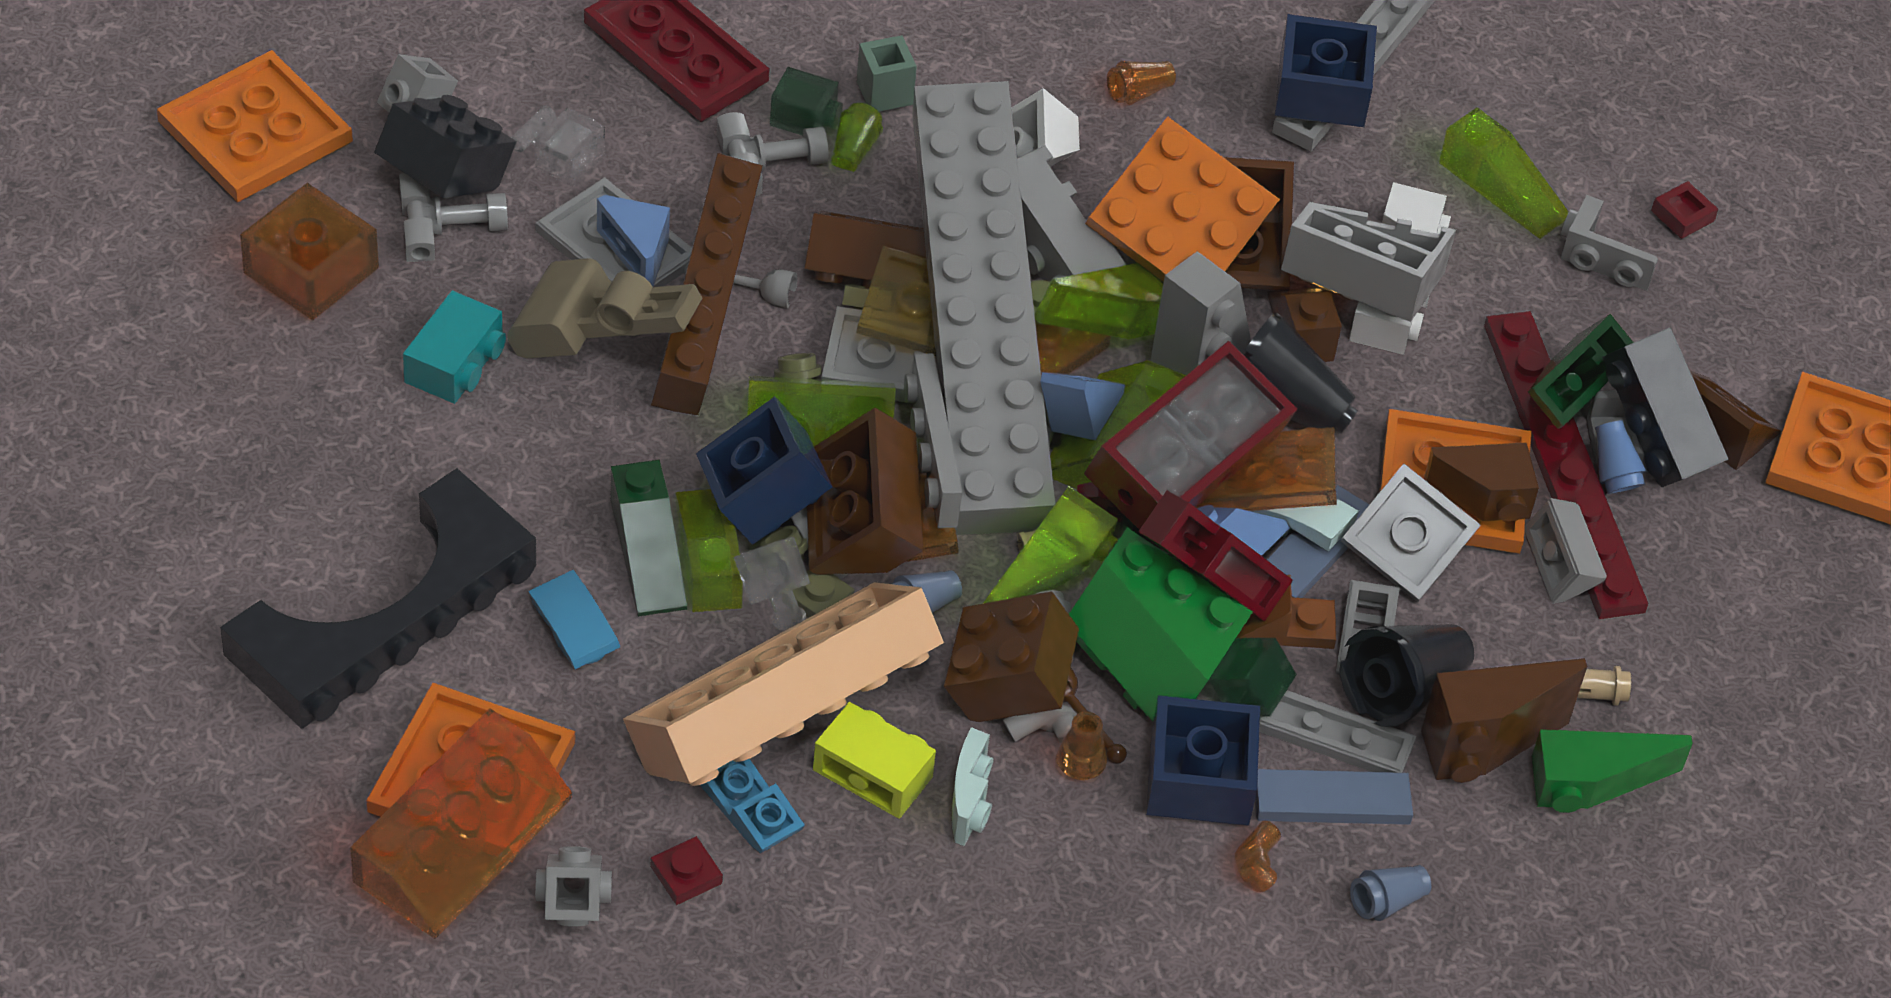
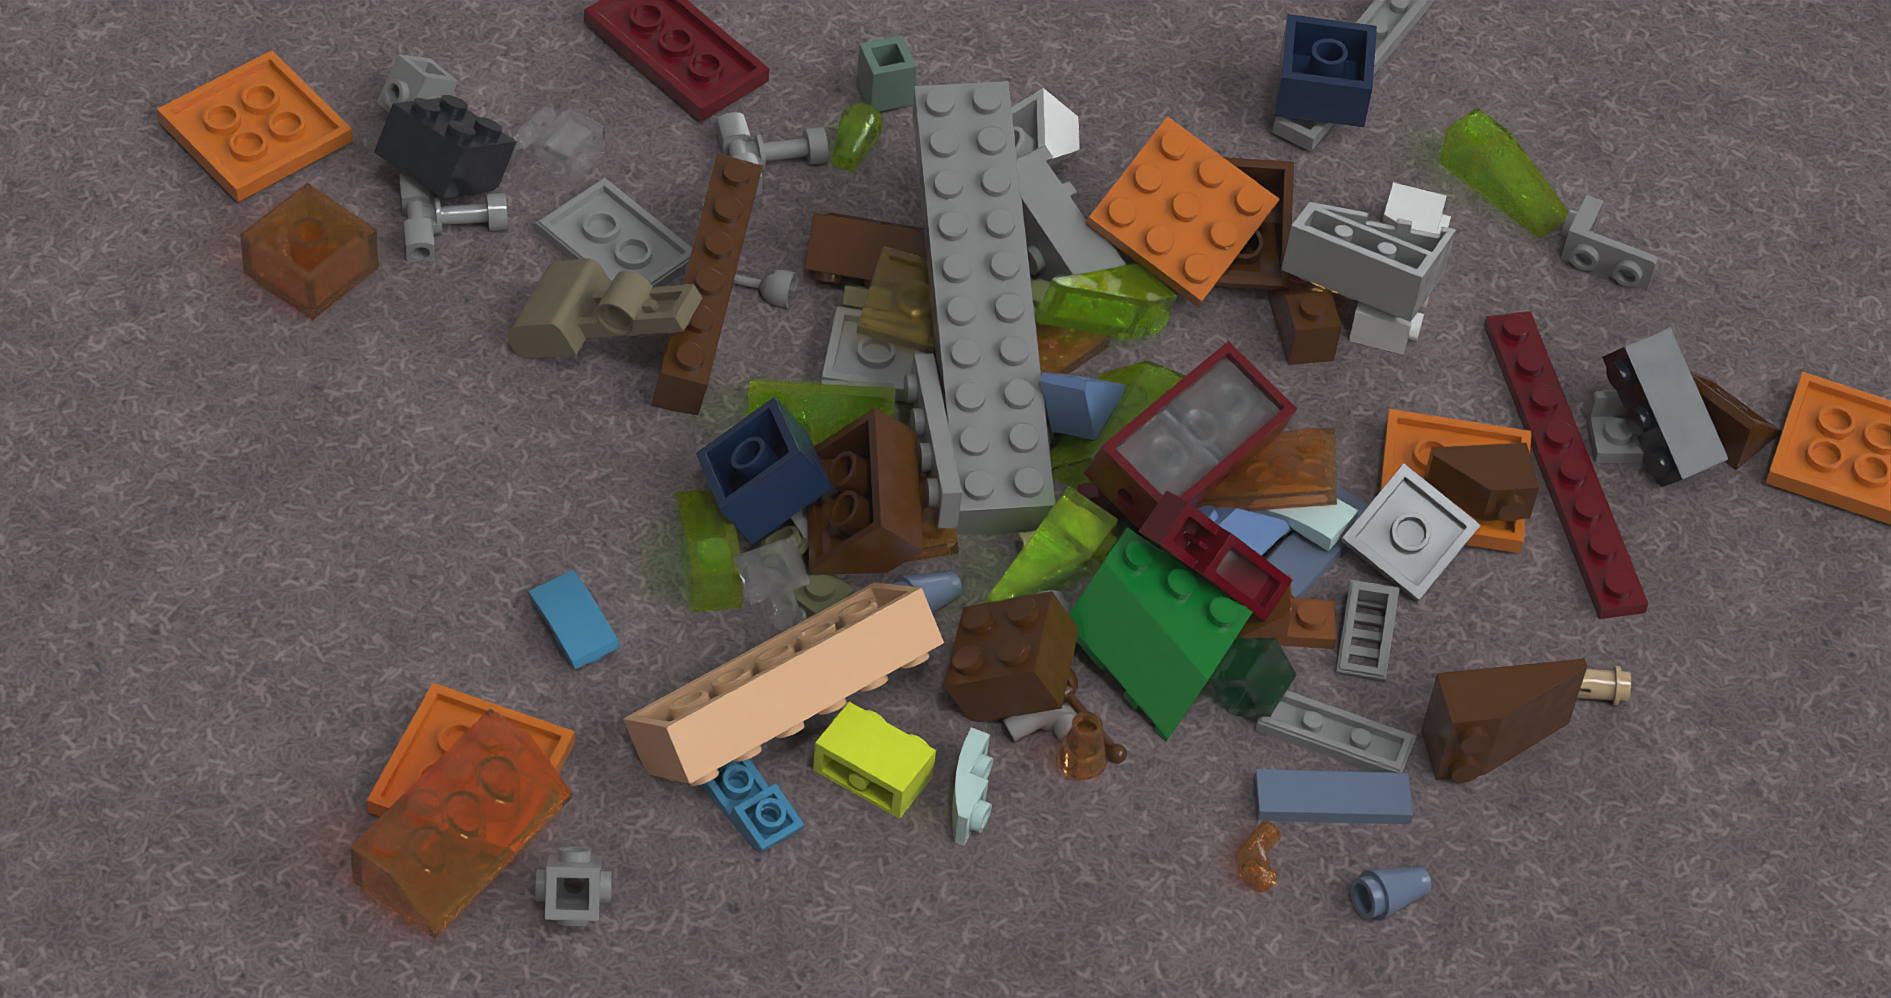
(319, 664): black arch -> none
(454, 347): teal brick -> none
(635, 232): medium blue slope -> none
(647, 537): slope -> none
(686, 870): dark red plate -> none
(798, 366): olive plate -> none
(804, 102): clear green brick -> none
(1137, 80): clear orange cone -> none
(1198, 315): light grey wedge -> none
(1203, 760): dark blue brick -> none
(1301, 376): black cone -> none
(1395, 667): black cone -> none
(1564, 550): light grey slope -> none
(1577, 371): dark green slope -> none
(1593, 767): green slope -> none
(1618, 459): medium blue cone -> none
(1684, 209): dark red plate -> none

